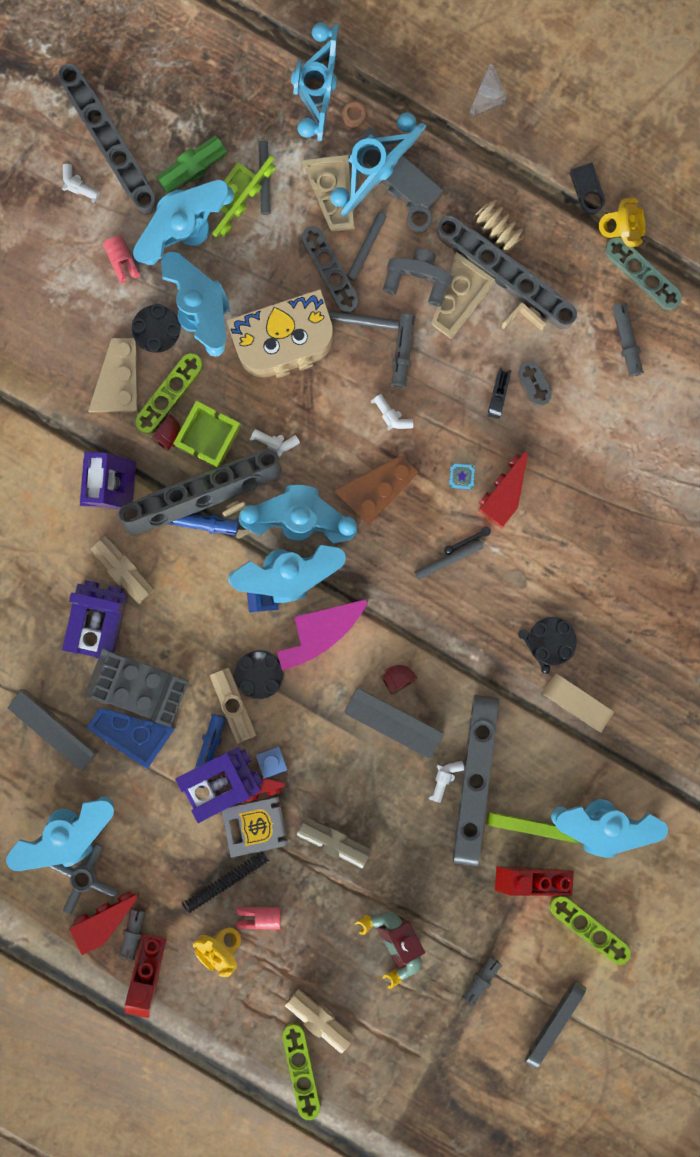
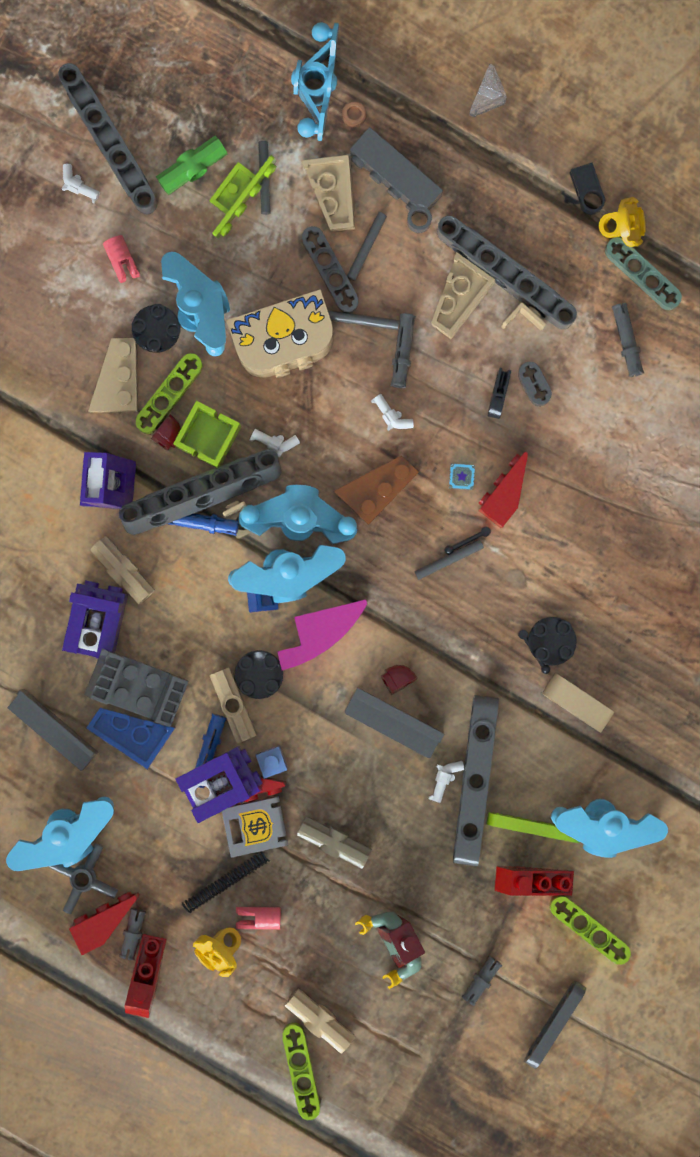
(182, 218): medium azure piece -> none
(406, 123): medium azure piece -> none
(421, 267): dark grey connector -> none
(498, 226): tan piece -> none

